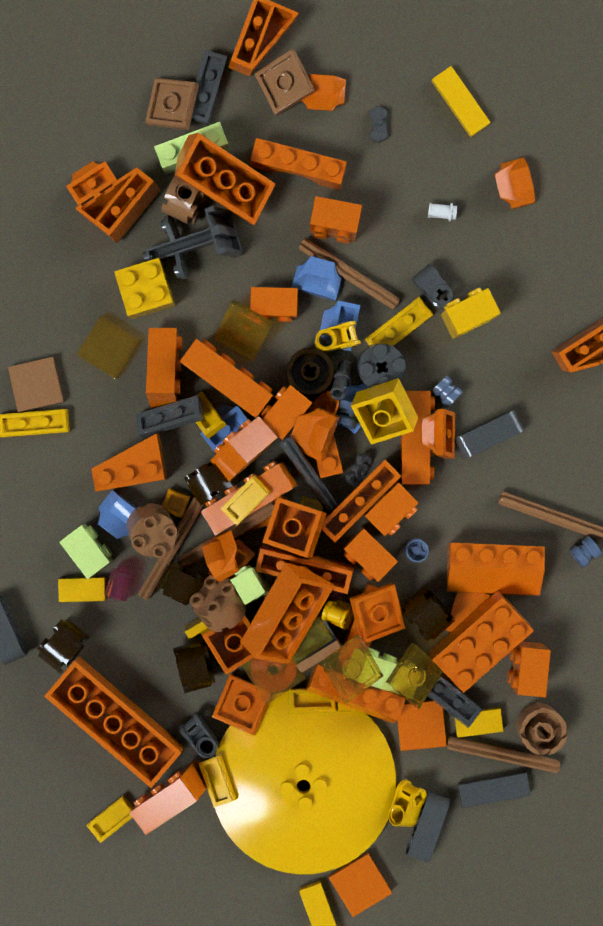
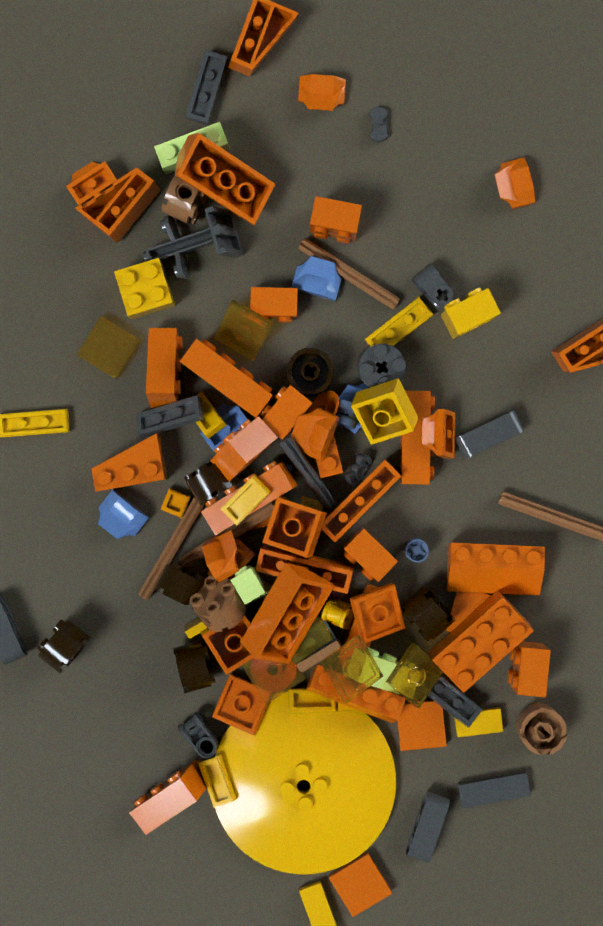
(36, 384): medium nougat tile -> none
(82, 589): yellow tile -> none
(87, 550): yellowish green brick -> none
(110, 819): yellow tile -> none
(114, 721): orange brick -> none
(119, 583): clear pink brick -> none
(151, 530): medium nougat brick -> none
(171, 104): medium nougat tile -> none
(284, 82): medium nougat tile -> none
(313, 166): orange arch -> none
(339, 314): medium blue slope -> none
(339, 337): yellow piece -> none
(341, 379): dark grey pin -> none
(391, 509): orange brick -> none
(406, 804): yellow piece -> none
(442, 211): white pin -> none
(446, 391): sand blue wheel -> none
(460, 101): yellow tile -> none
(503, 754): medium nougat axle -> none
(583, 553): sand blue wheel -> none

